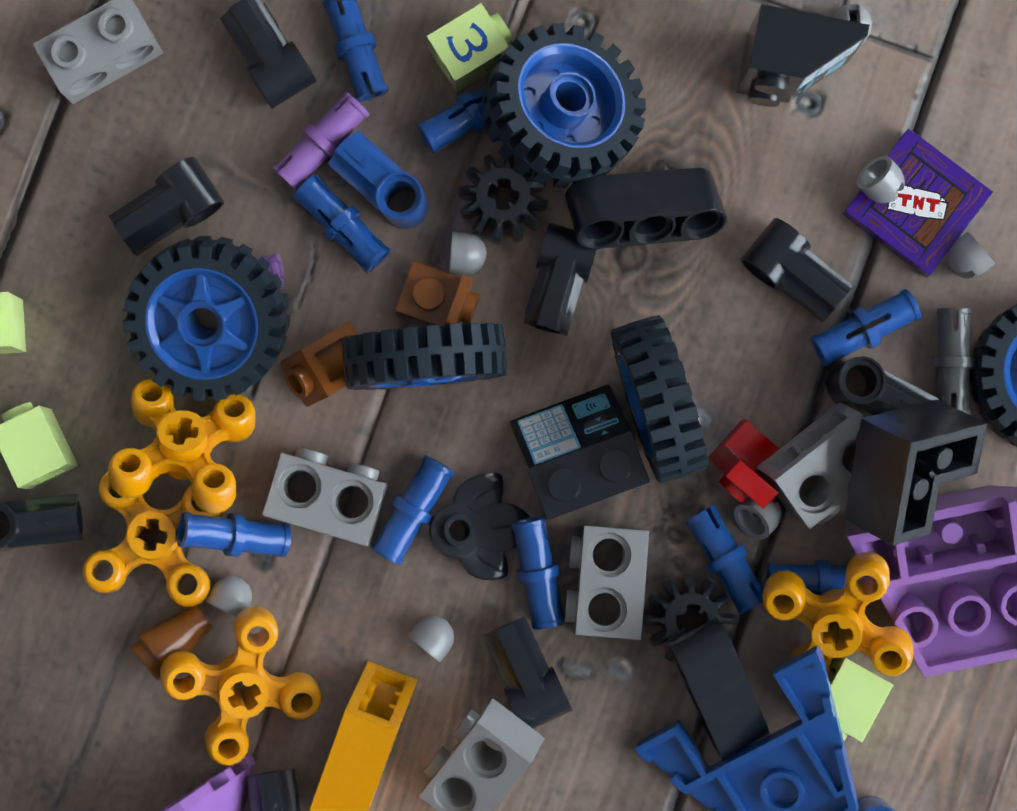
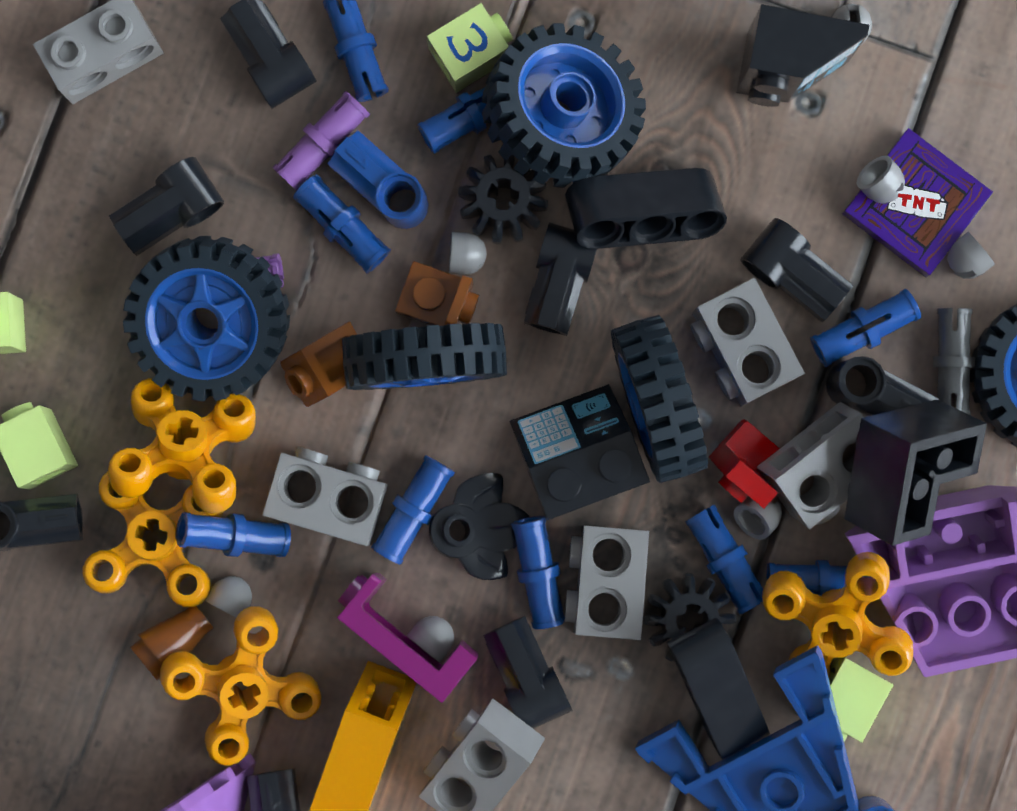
(396, 646): none -> magenta panel
(759, 337): none -> light grey brick

